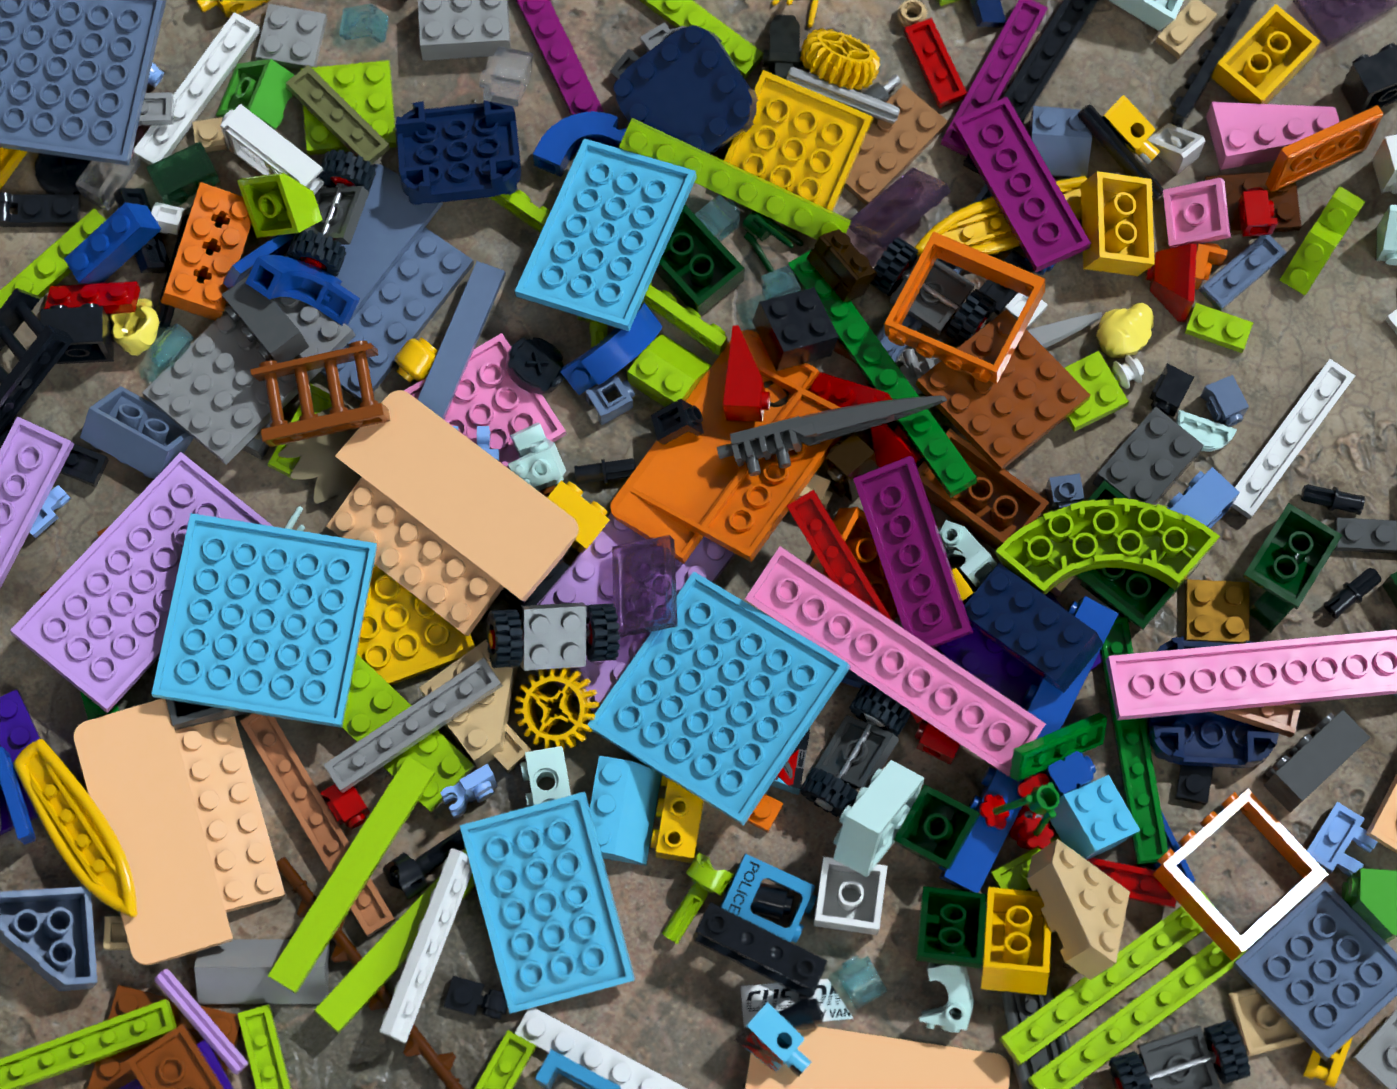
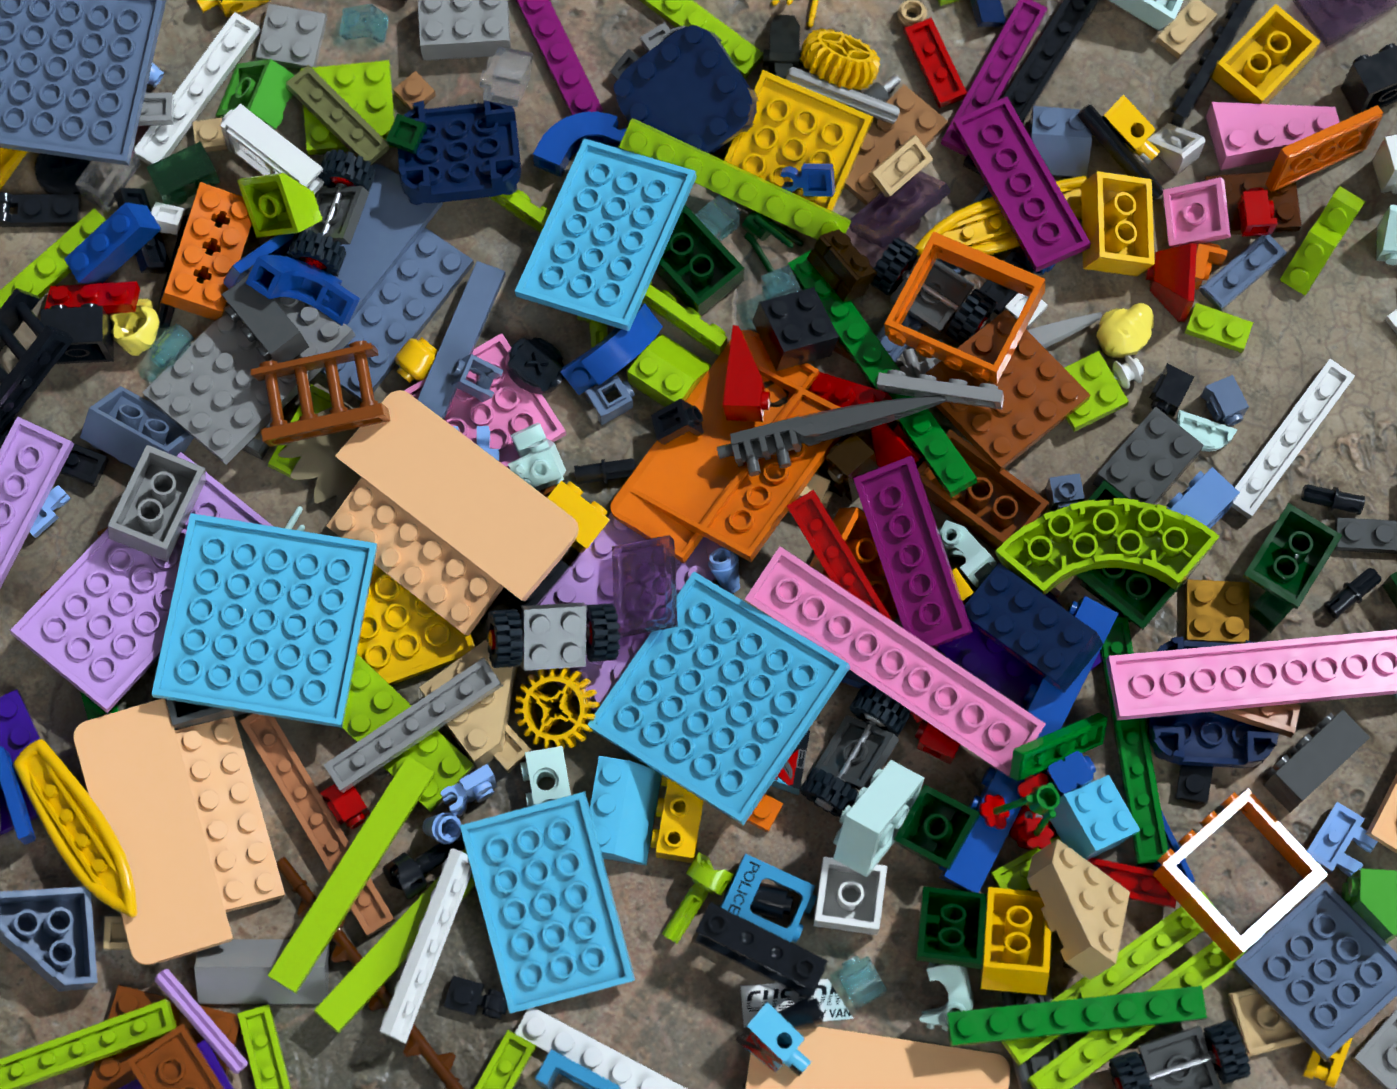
(156, 503): none -> light grey brick
(406, 134): none -> dark green plate
(414, 90): none -> medium nougat plate
(443, 827): none -> light blue cone
(478, 366): none -> sand blue window
(725, 568): none -> light blue cone
(813, 178): none -> blue plate
(901, 166): none -> tan plate
(954, 391): none -> light grey plate
(1075, 1016): none -> green plate

